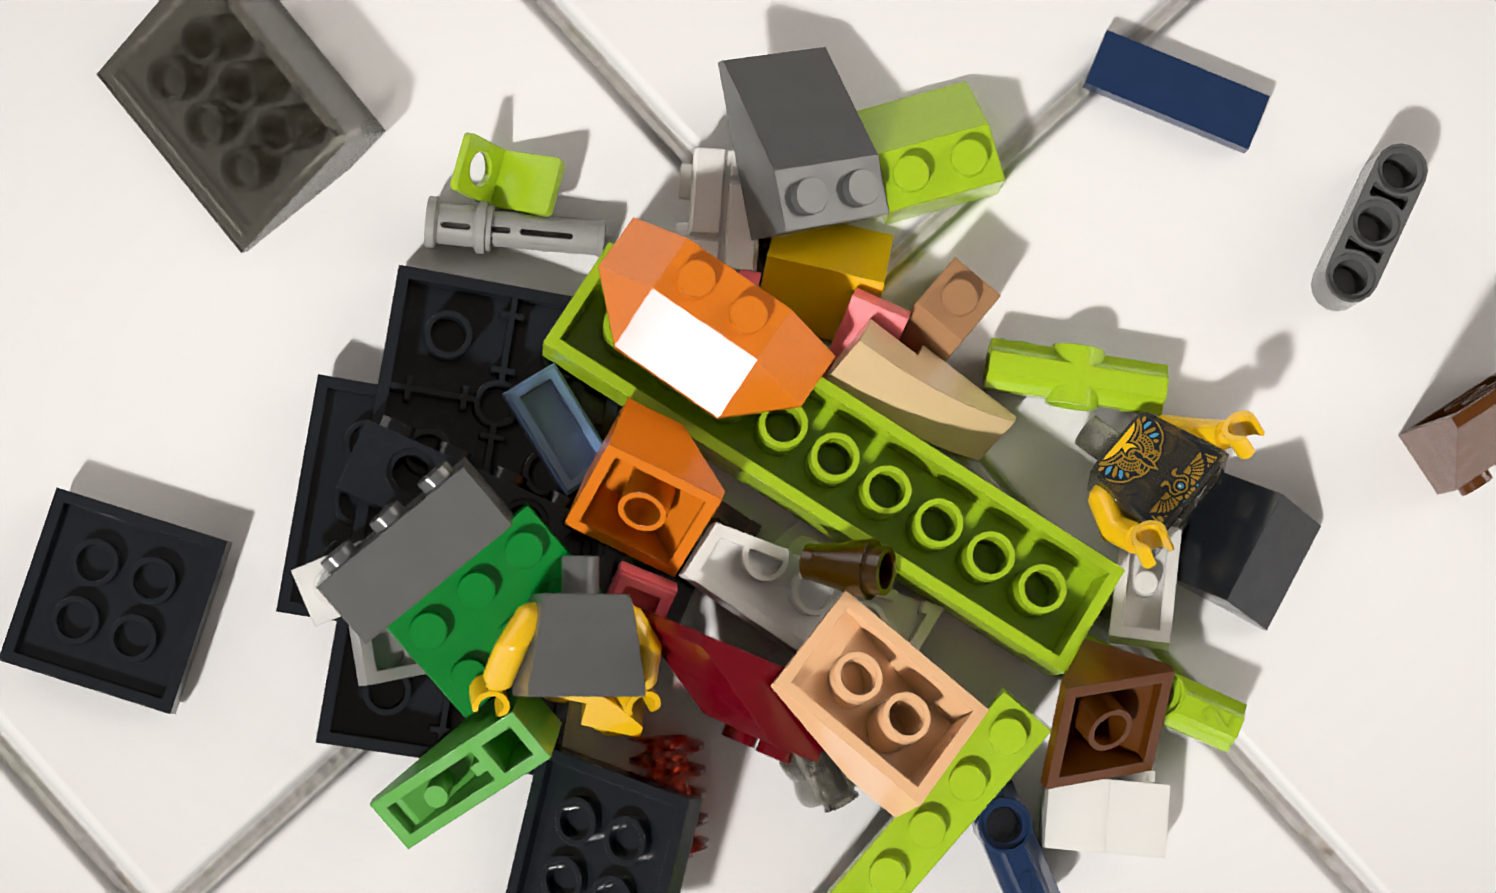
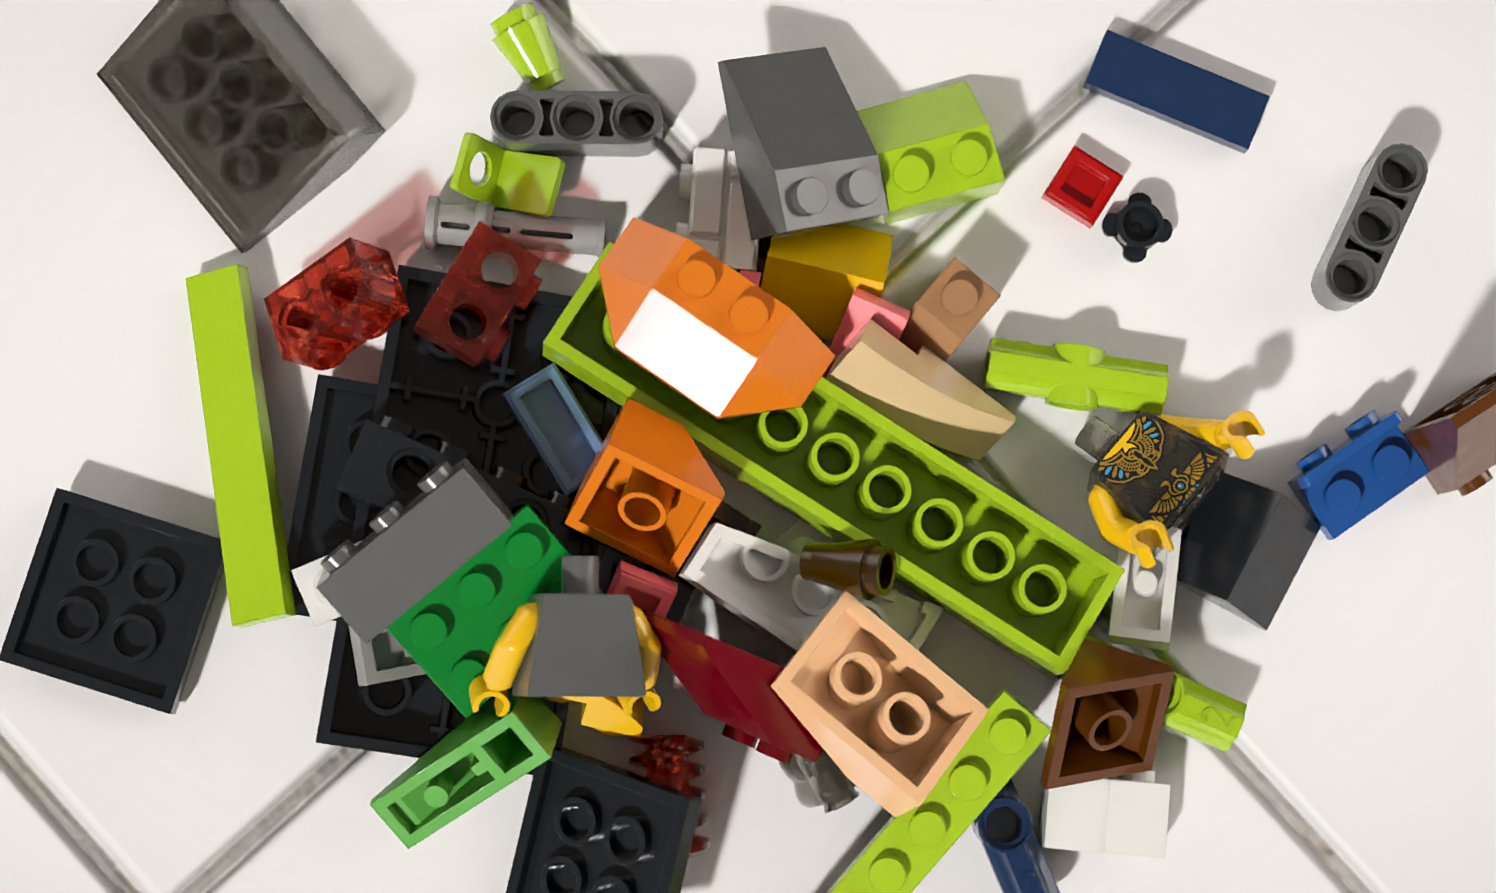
(240, 447): none -> lime tile
(336, 305): none -> clear red brick
(467, 289): none -> clear red brick
(528, 47): none -> lime cone
(553, 108): none -> dark grey beam
(1082, 187): none -> red tile
(1141, 211): none -> black plate
(1358, 474): none -> blue bracket

